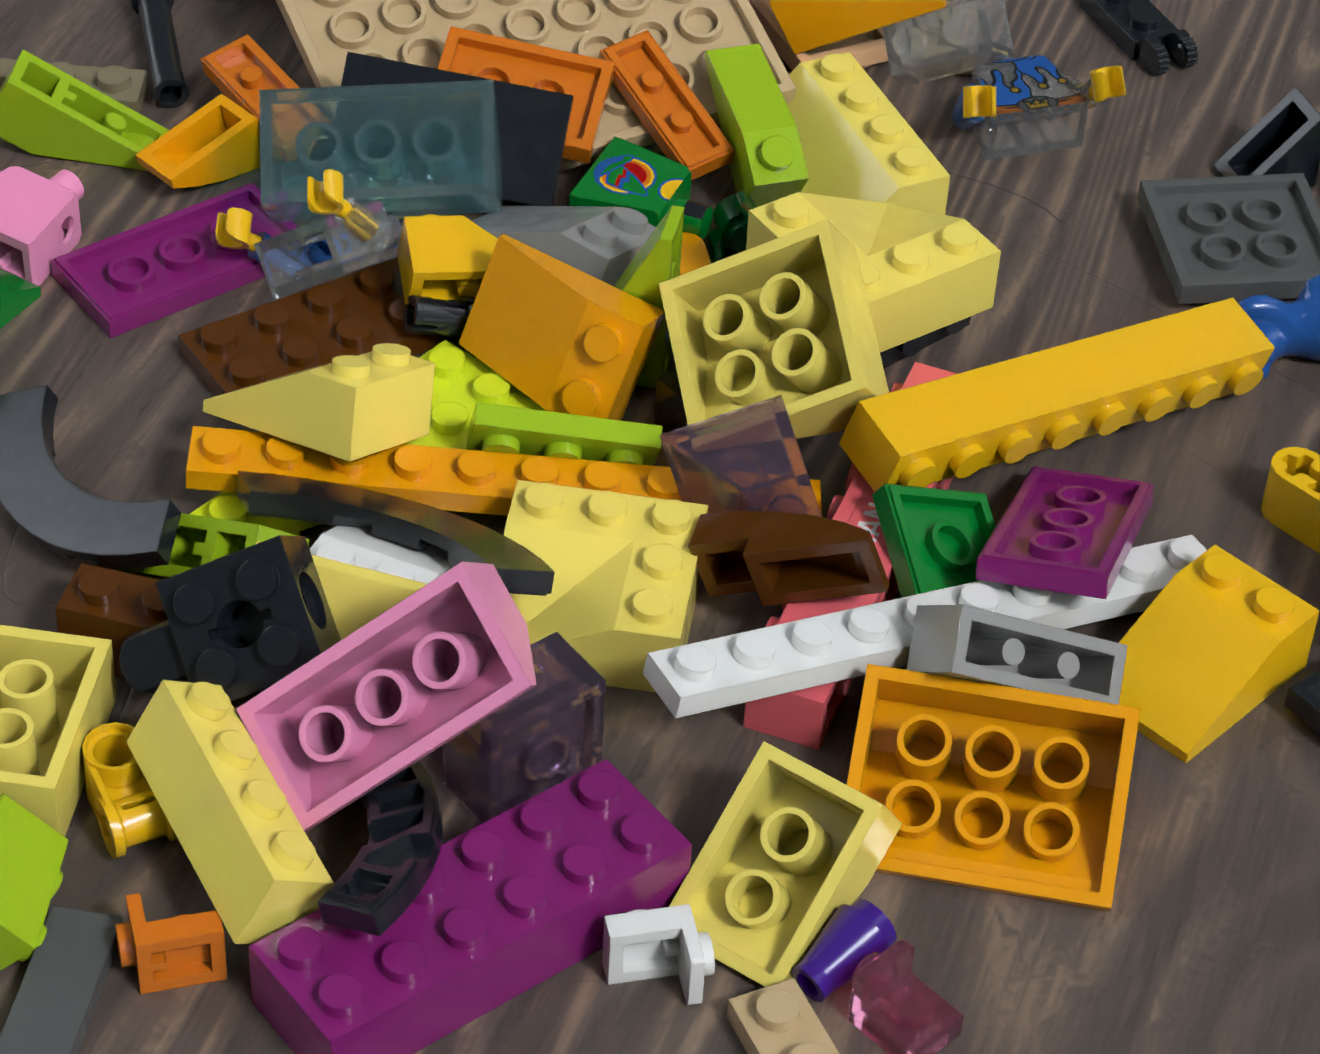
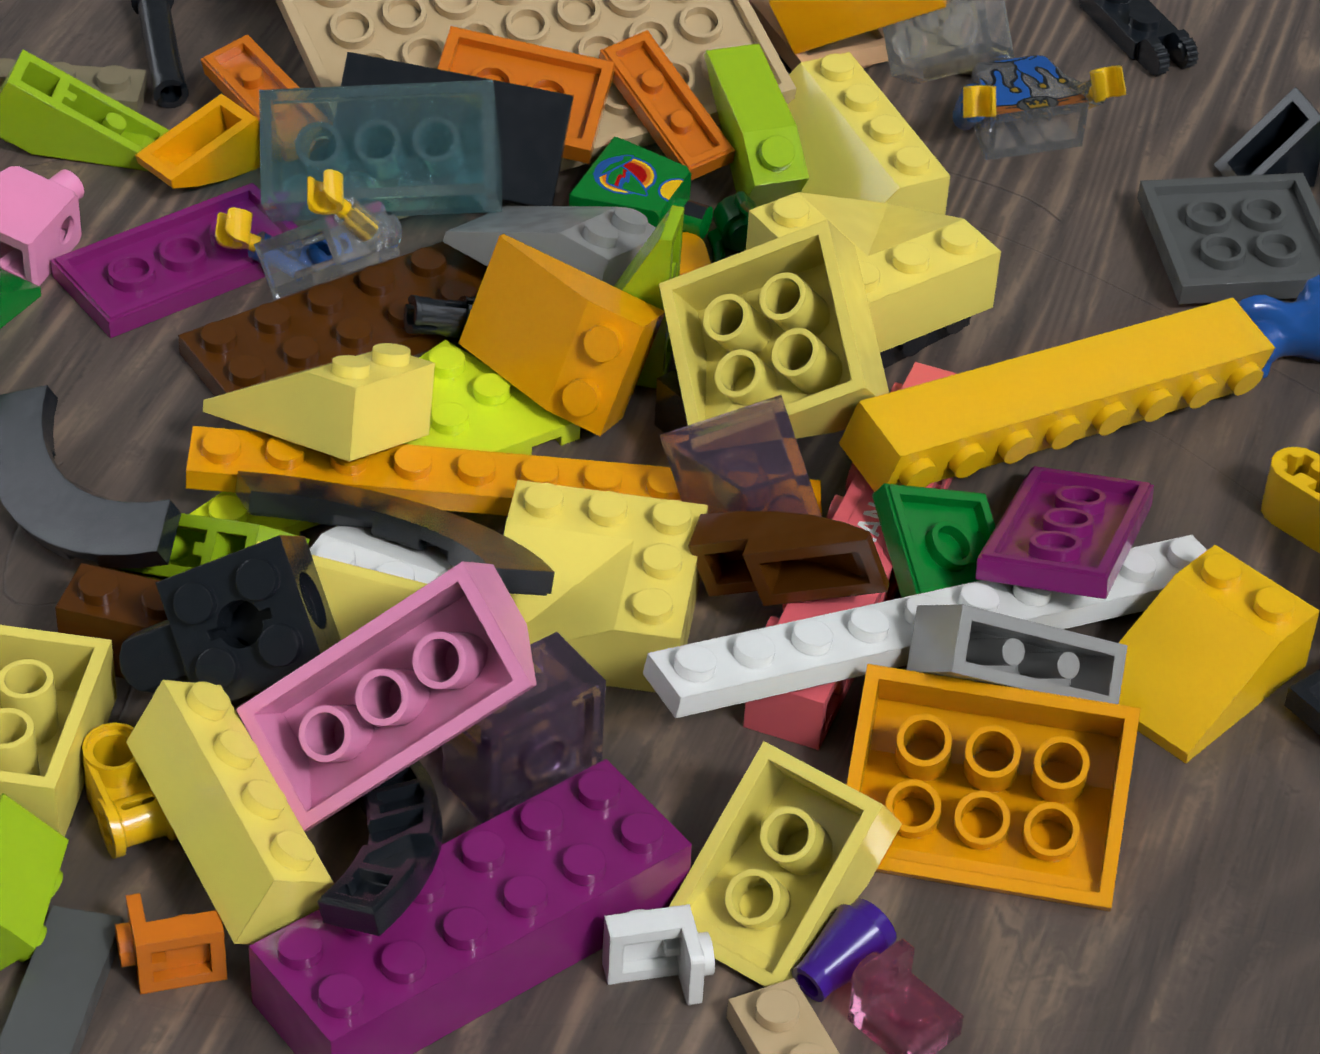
(443, 256): yellow slope -> none
(561, 435): lime plate -> none

